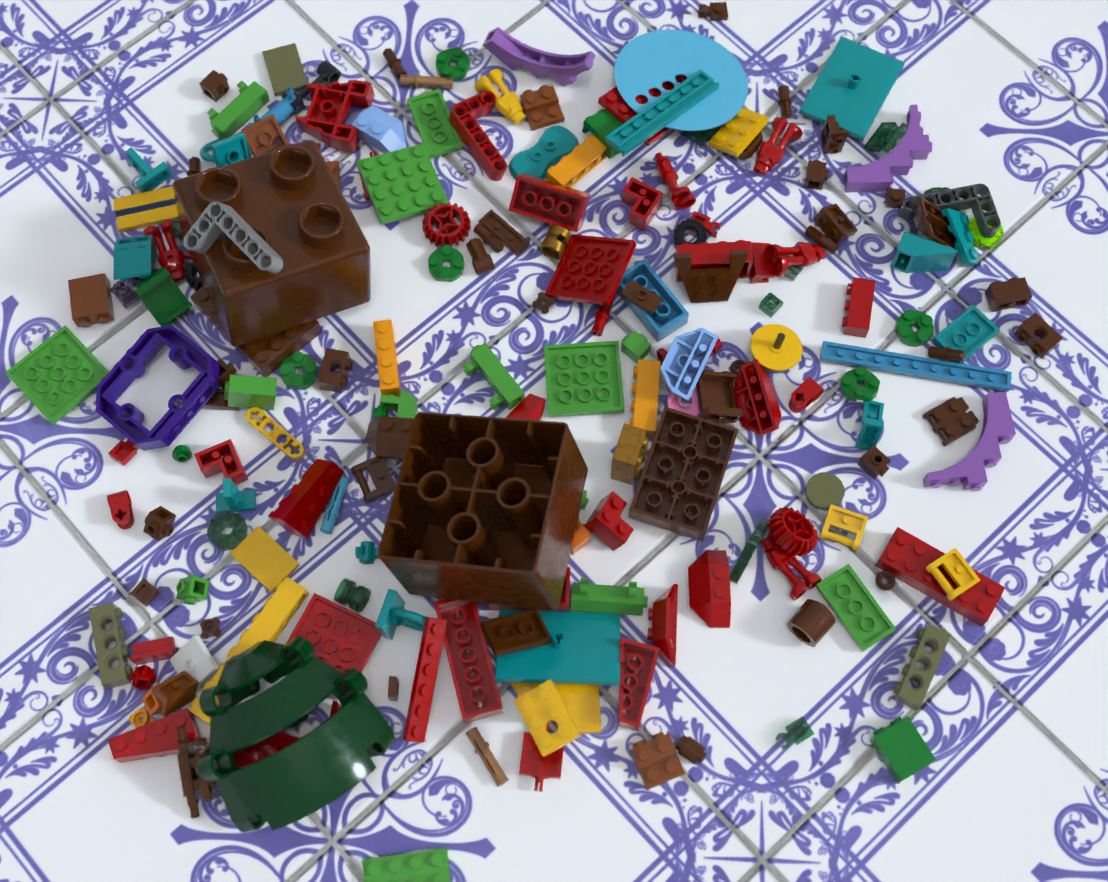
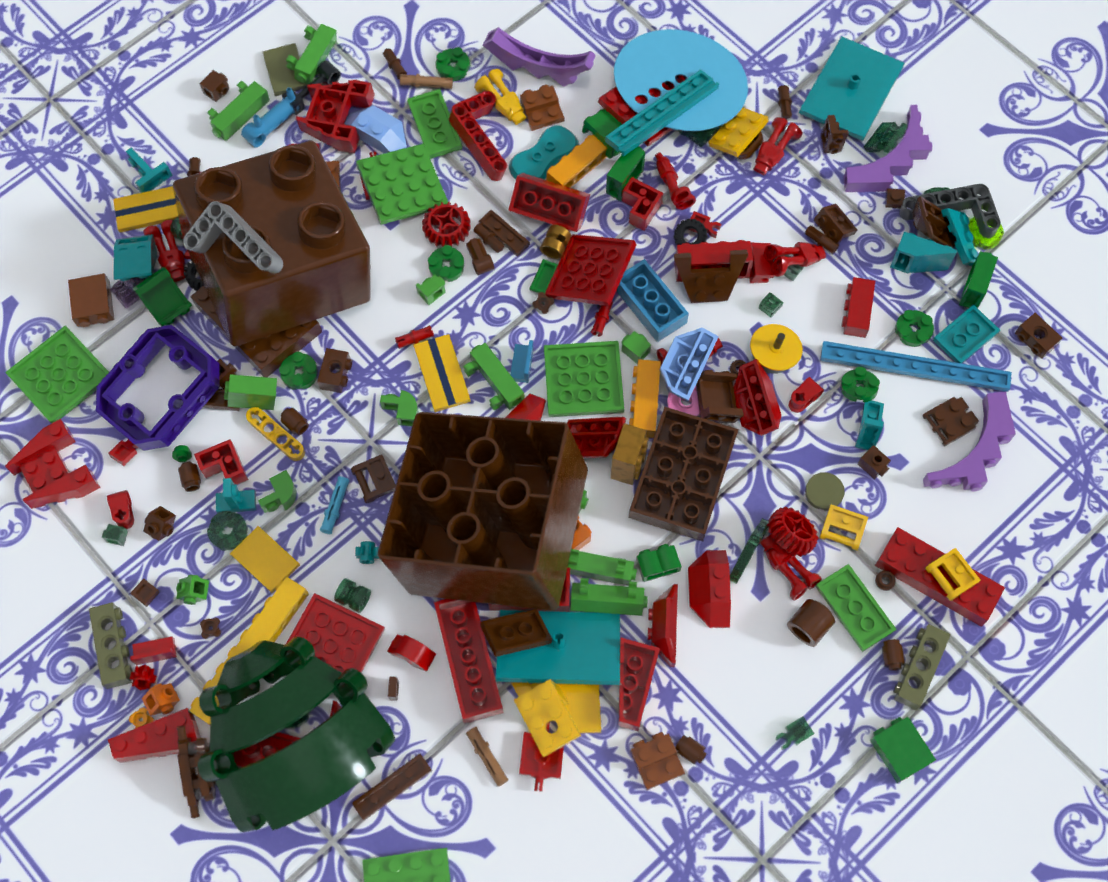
(47, 470): none -> red wedge
(115, 535): none -> clear green piece
(176, 692): dark orange panel -> none
(189, 476): none -> reddish brown brick
(195, 660): white plate -> none
(226, 150): teal tile -> none
(265, 136): dark orange plate -> none
(284, 493): none -> bright green brick
(294, 421): none -> reddish brown brick
(308, 499): red wedge -> none
(315, 53): none -> bright green brick
(380, 411): green plate -> none
(386, 357): light orange brick -> none
(389, 436): reddish brown wedge -> none
(391, 787): none -> reddish brown tile
(393, 615): teal tile -> none
(412, 651): none -> red brick
(414, 336): none -> red pin
(424, 679): red plate -> none
(431, 289): none -> bright green brick
(442, 373): none -> yellow tile
(522, 362): none -> dark azure panel
(543, 276): none -> green tile
(596, 435): none -> red wedge
(601, 567): none -> bright green brick
(607, 524): red brick -> none
(625, 167): none -> green window
(641, 297): reddish brown plate -> none
(658, 562): none -> green brick
(716, 11): reddish brown plate -> none
(815, 174): reddish brown brick -> none
(893, 654): none -> reddish brown brick
(946, 353): reddish brown axle -> none
(978, 280): none -> green window
(1008, 294): reddish brown brick -> none

